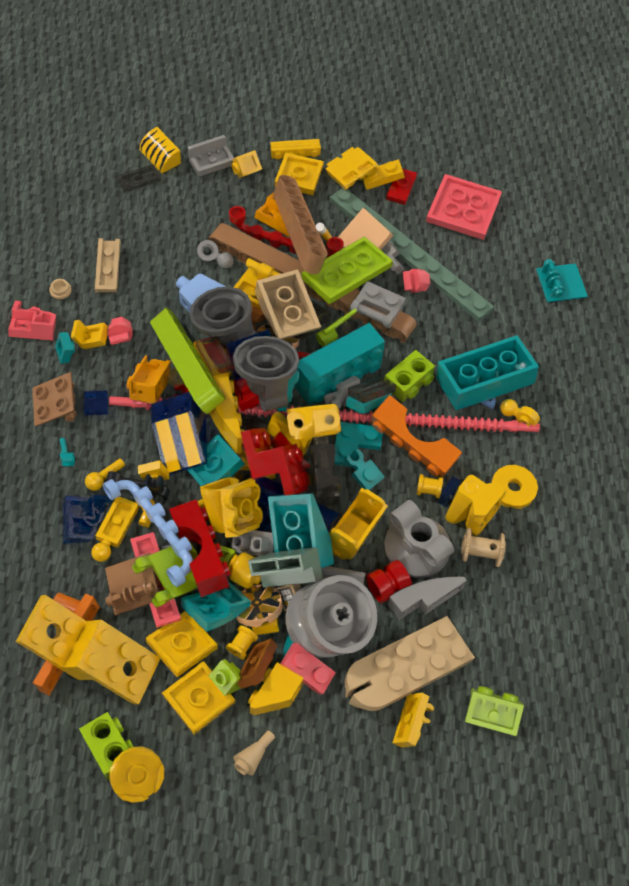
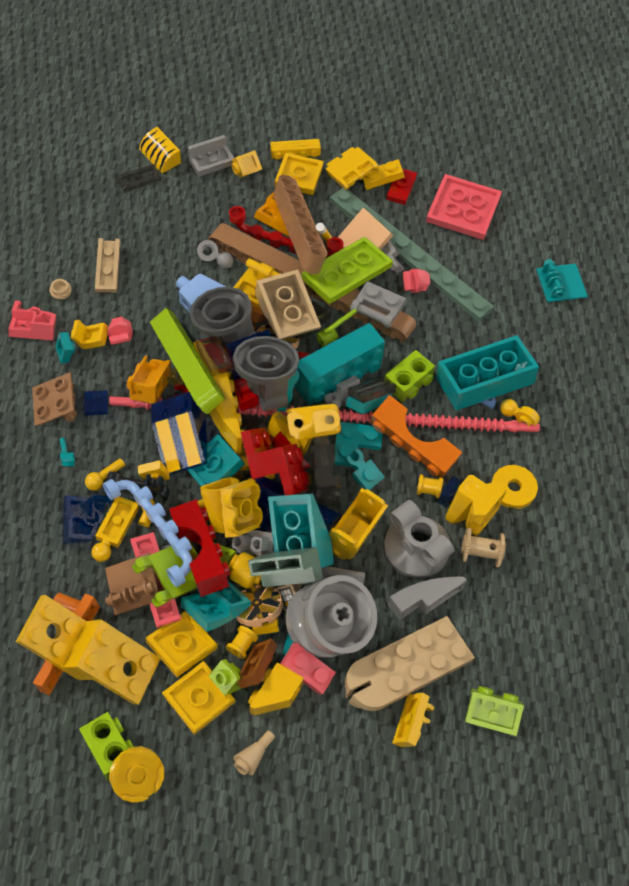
(388, 581): red wheel -> none

